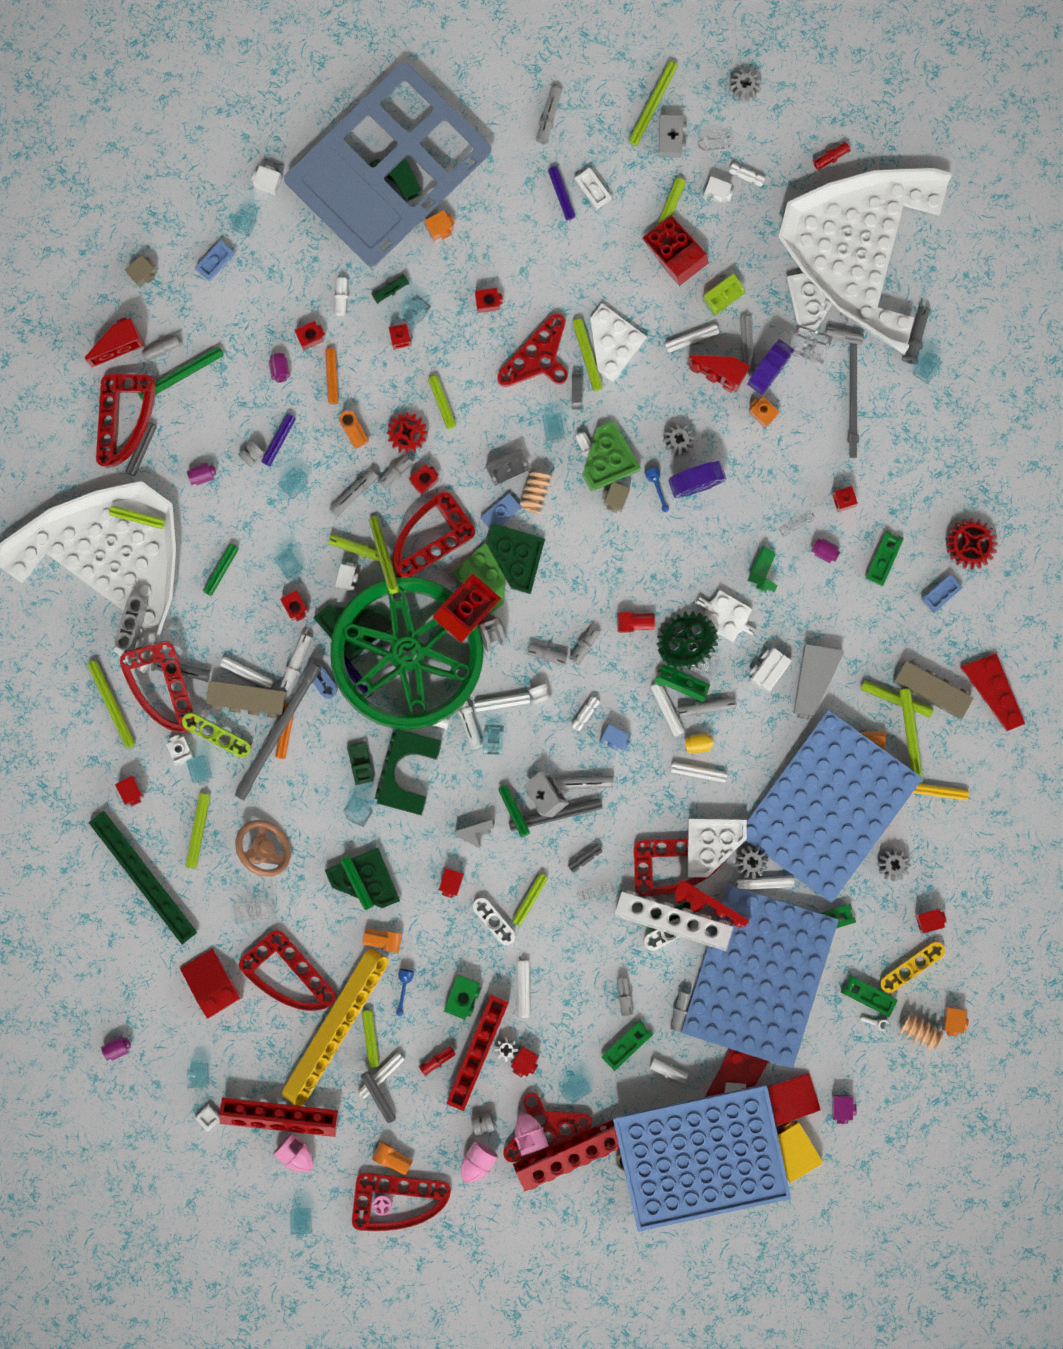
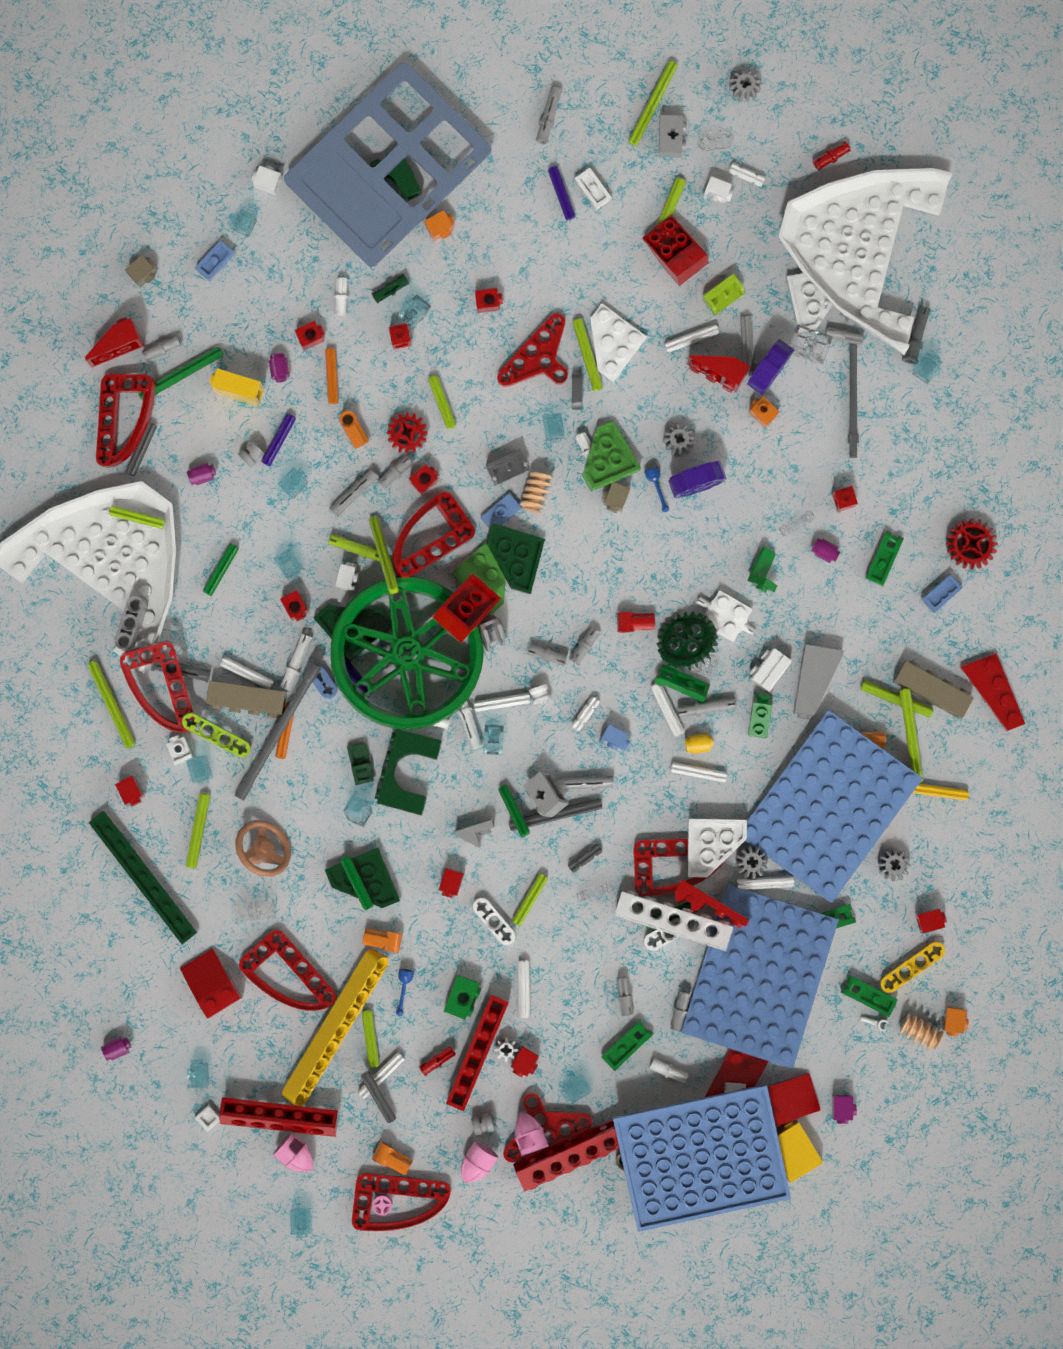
(236, 387): none -> yellow brick
(761, 714): none -> bracket

